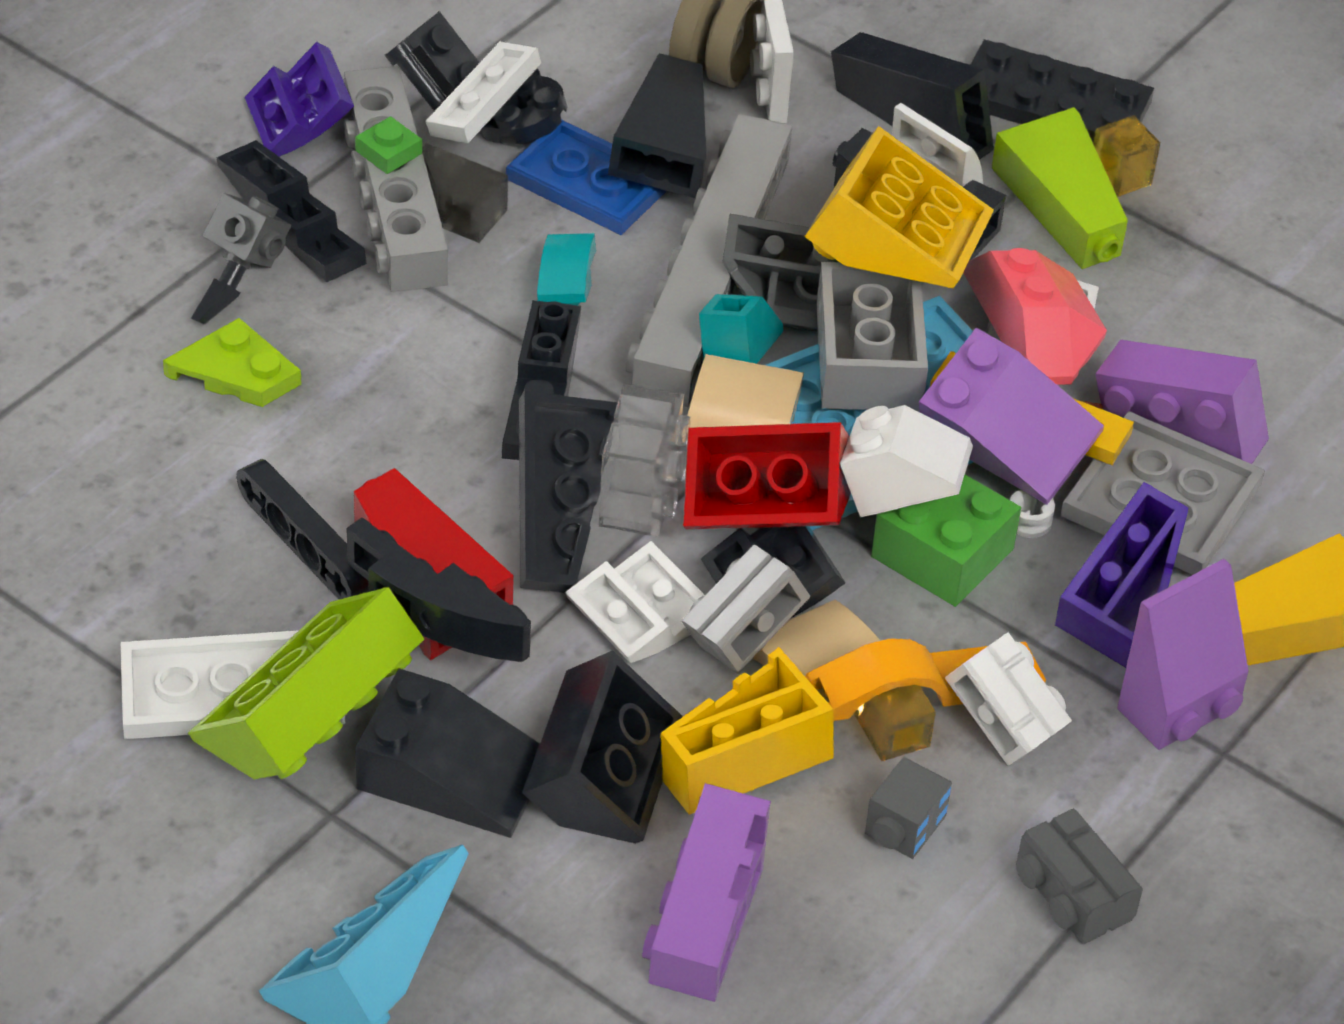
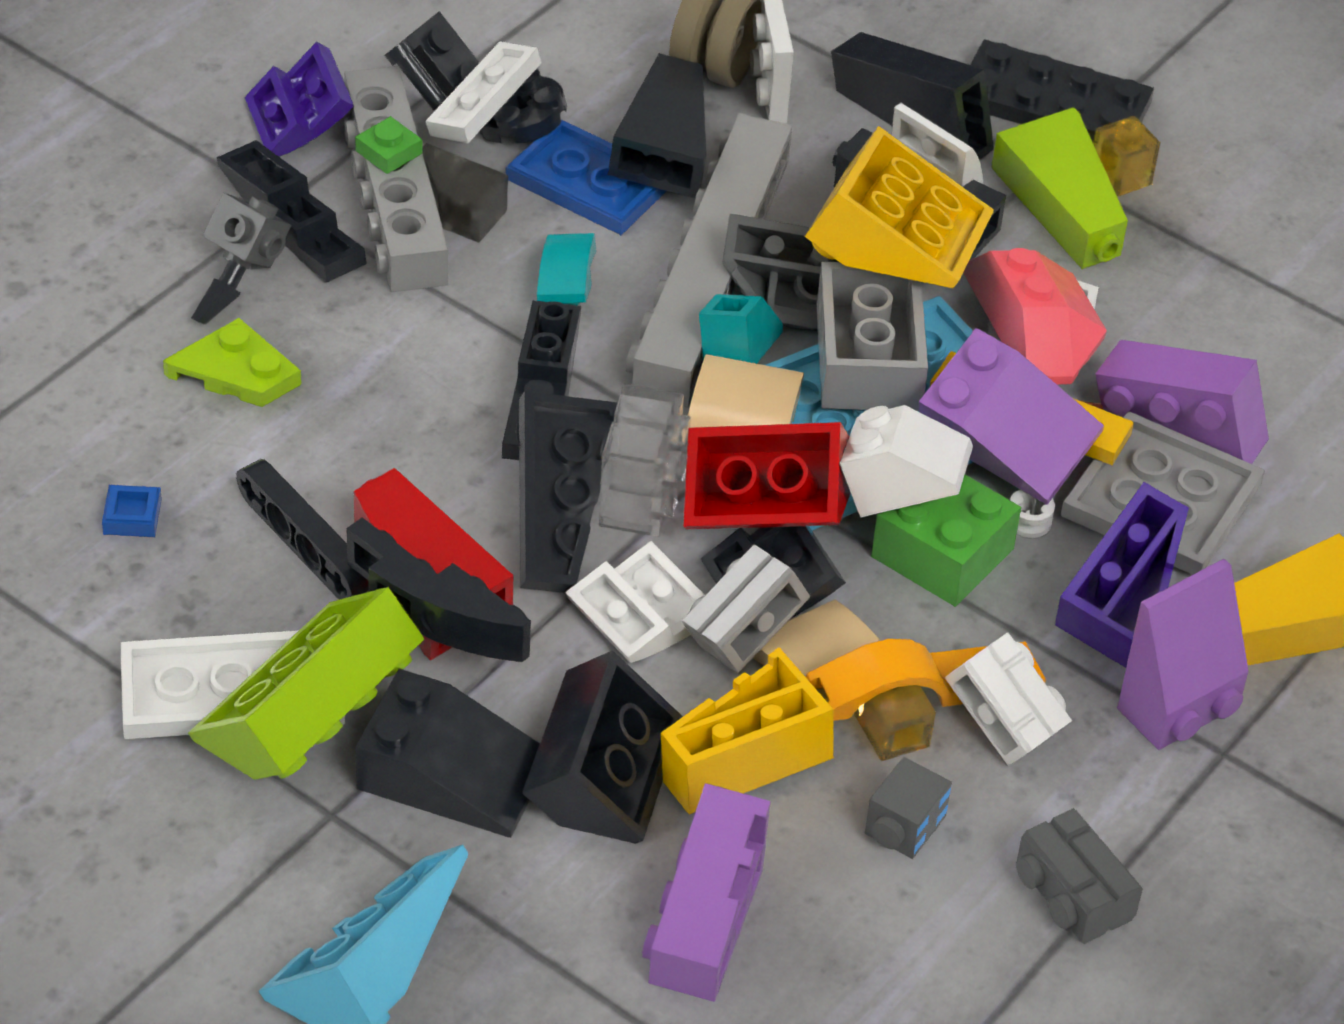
(131, 511): none -> blue tile

